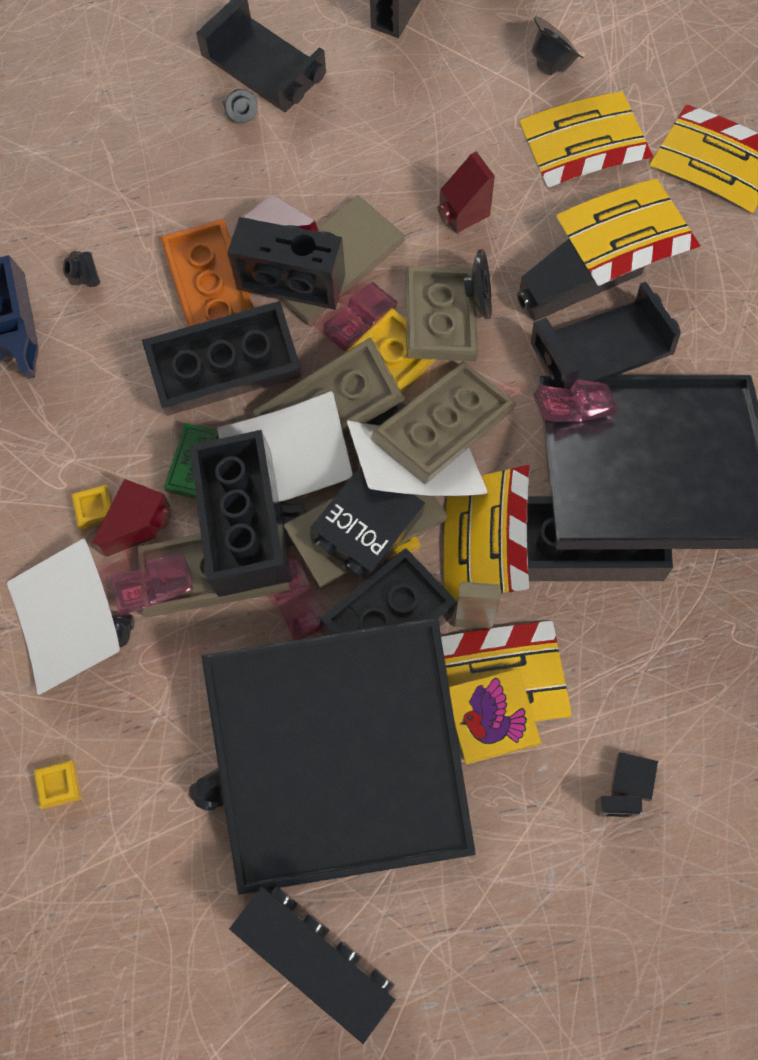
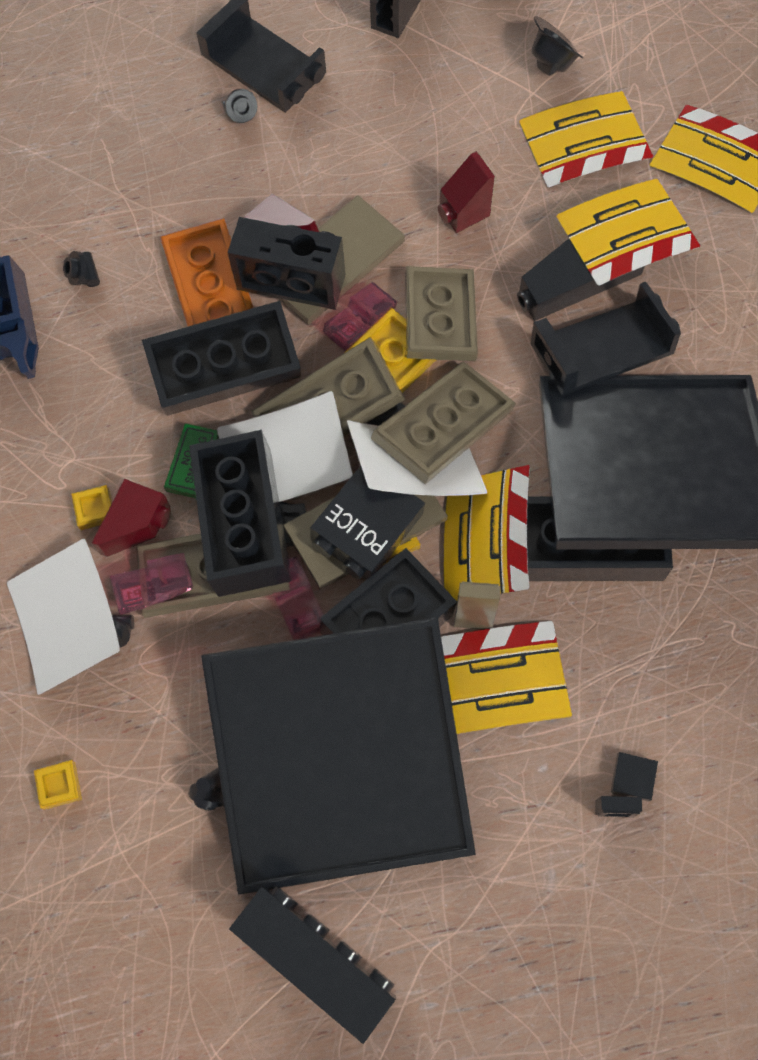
(479, 284): black dish -> none
(493, 717): tile -> none
(582, 402): clear pink slope -> none

